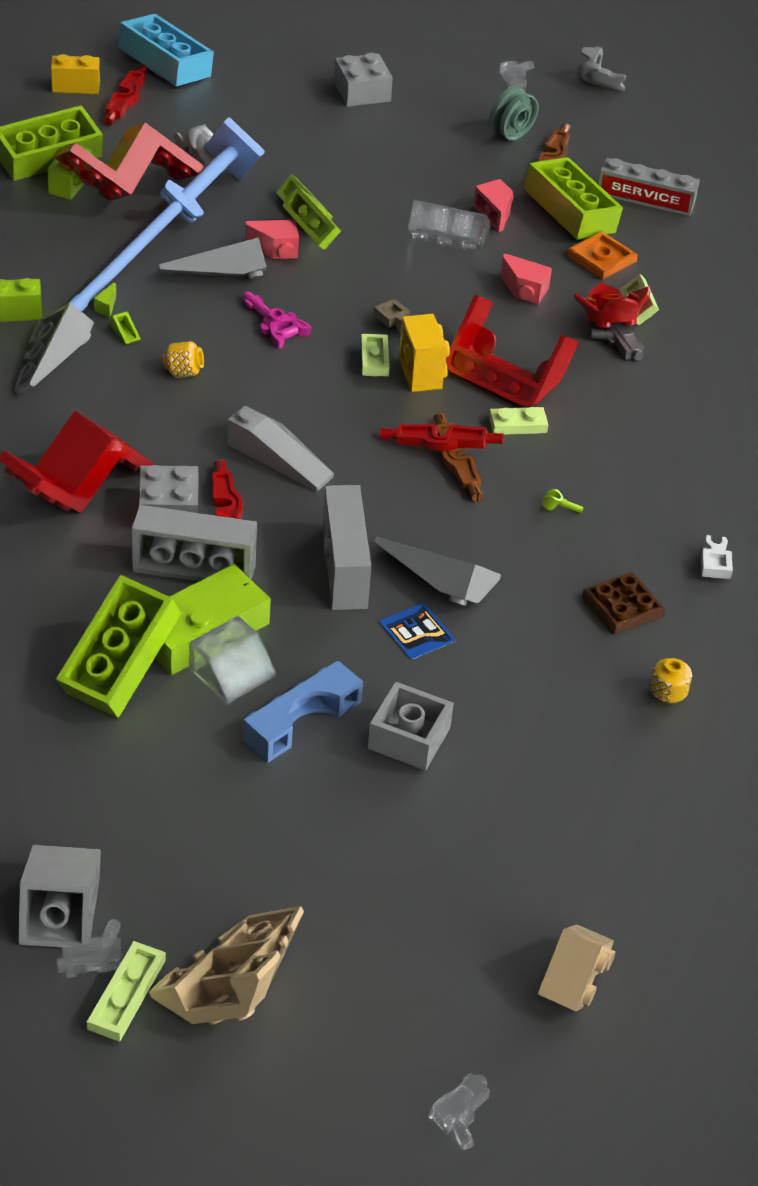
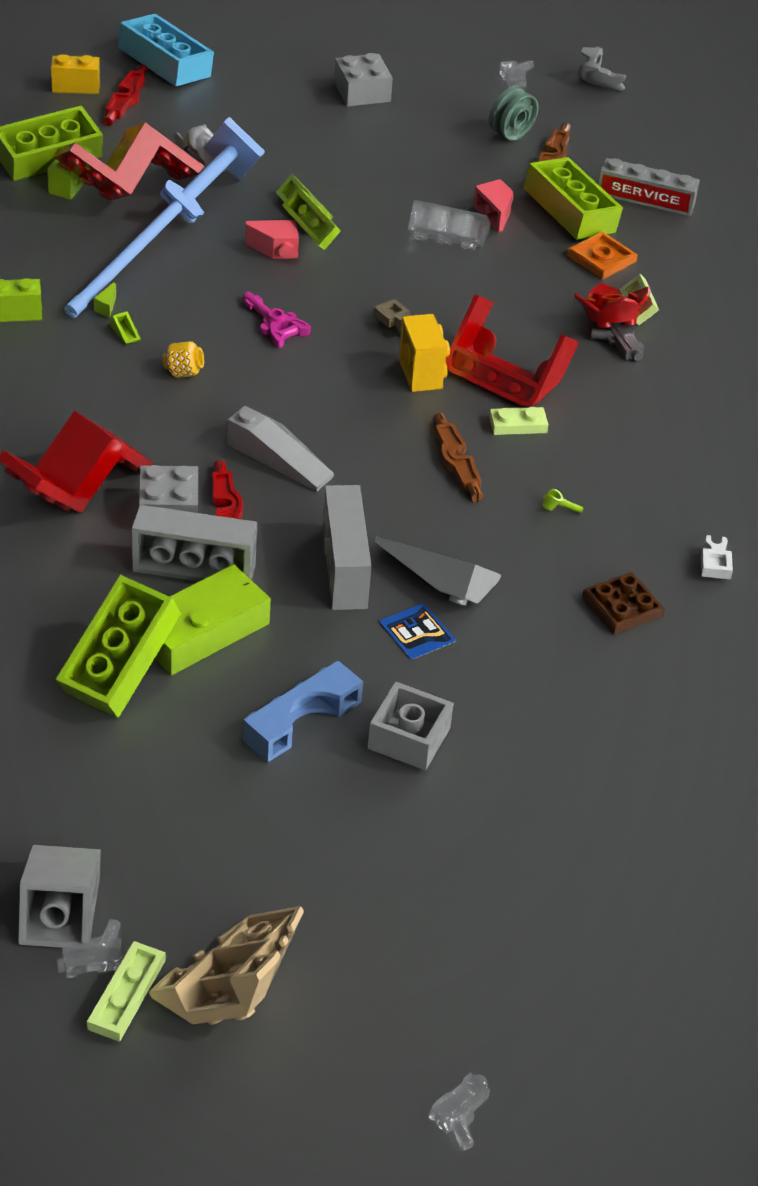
(52, 342): light grey wedge -> none
(231, 659): clear slope -> none
(232, 260): light grey wedge -> none
(375, 355): yellowish green plate -> none
(456, 436): red piece -> none
(525, 278): coral slope -> none
(574, 965): tan brick -> none
(670, 680): yellow head -> none

